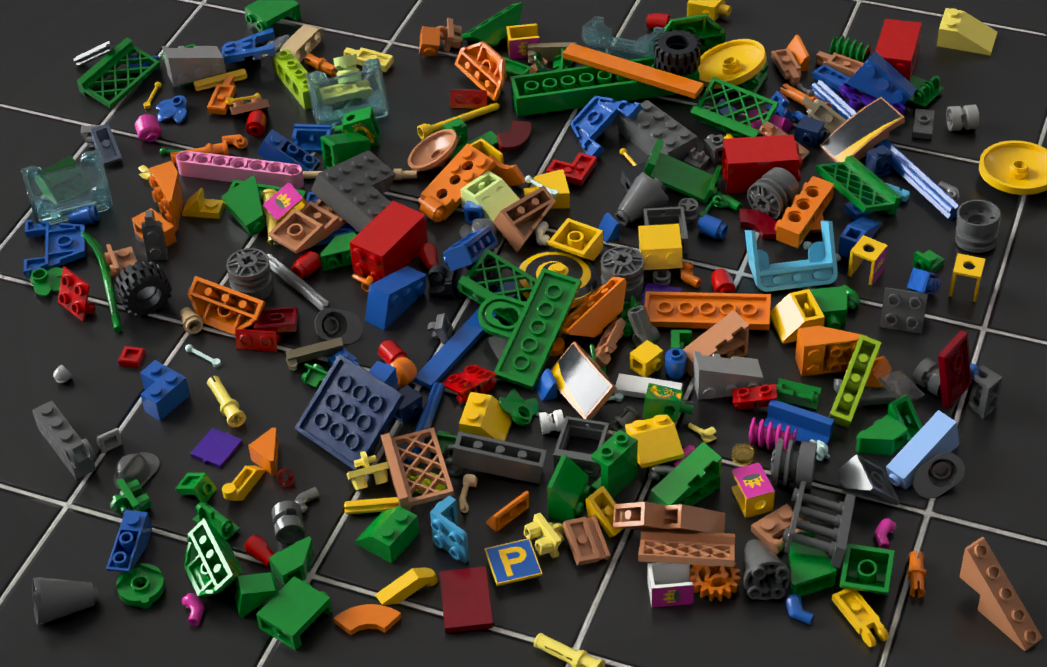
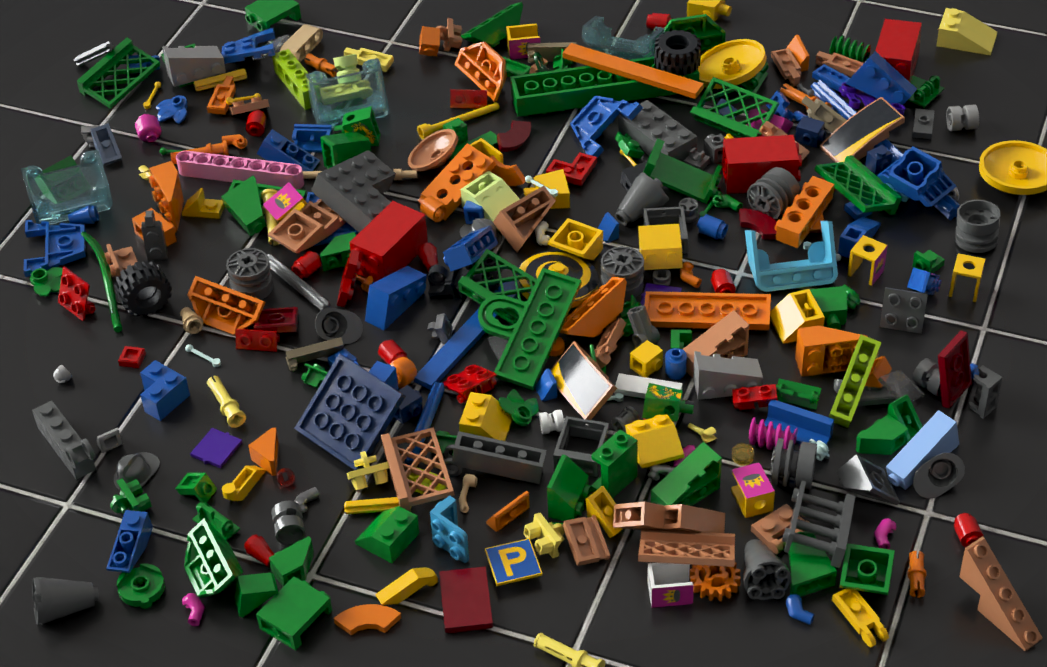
(348, 278): none -> red plate
(629, 146): none -> green plate
(918, 177): none -> blue slope
(967, 529): none -> red brick

